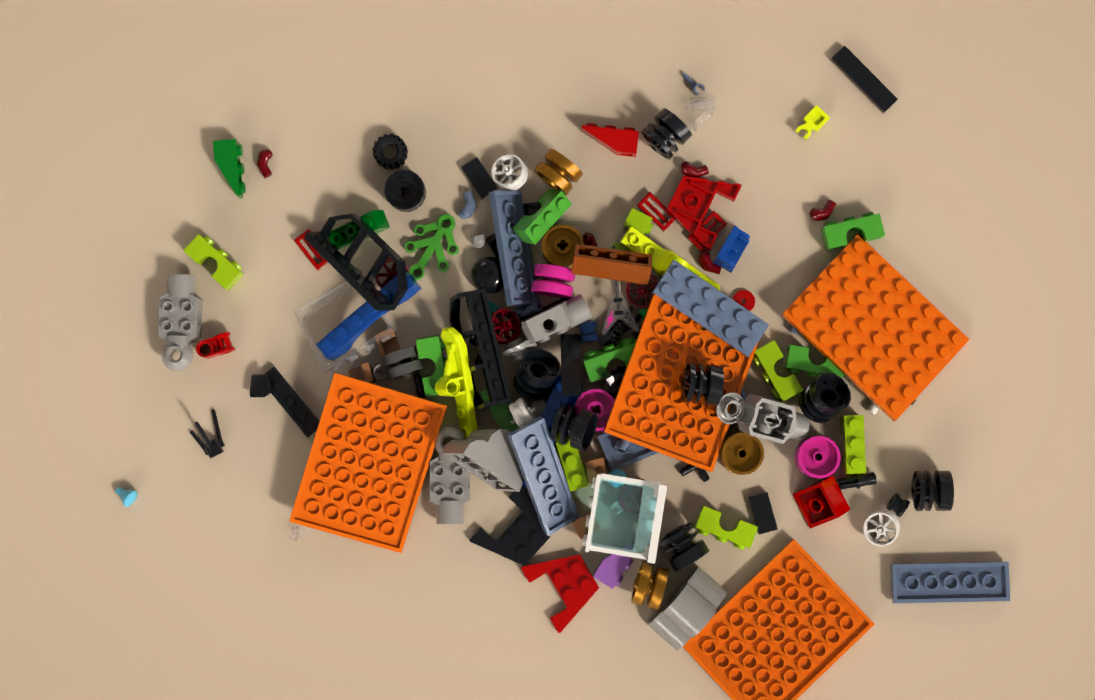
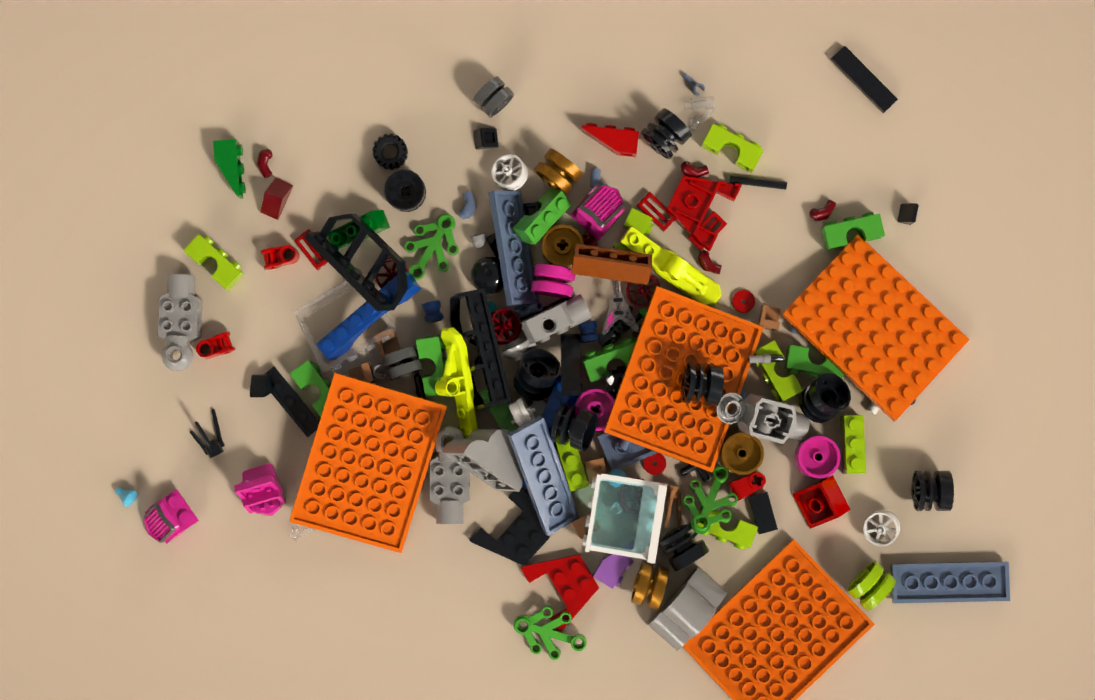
(169, 518): none -> dark pink piece
(261, 490): none -> dark pink piece
(275, 198): none -> dark red slope
(276, 258): none -> red piece
(308, 375): none -> bright green arch
(432, 311): none -> dark blue wheel
(479, 178): black tile -> none
(485, 138): none -> black slope
(493, 97): none -> dark grey wheel
(546, 631): none -> bright green plant
(595, 178): none -> sand blue arm
(599, 210): none -> dark pink piece
(659, 468): none -> red wheel
(673, 495): none -> medium nougat plant
(709, 503): none -> bright green plant
(710, 308): sand blue plate -> none
(732, 249): blue hinge -> none
(743, 486): none -> red piece
(748, 152): none -> lime arch
(758, 182): none -> black bar
(765, 358): none -> light grey piece
(769, 317): none -> medium nougat panel
(813, 121): neon yellow plate -> none
(857, 481): black axle -> none
(871, 585): none -> lime wheel
(897, 505): black wheel -> none
(908, 213): none -> black slope

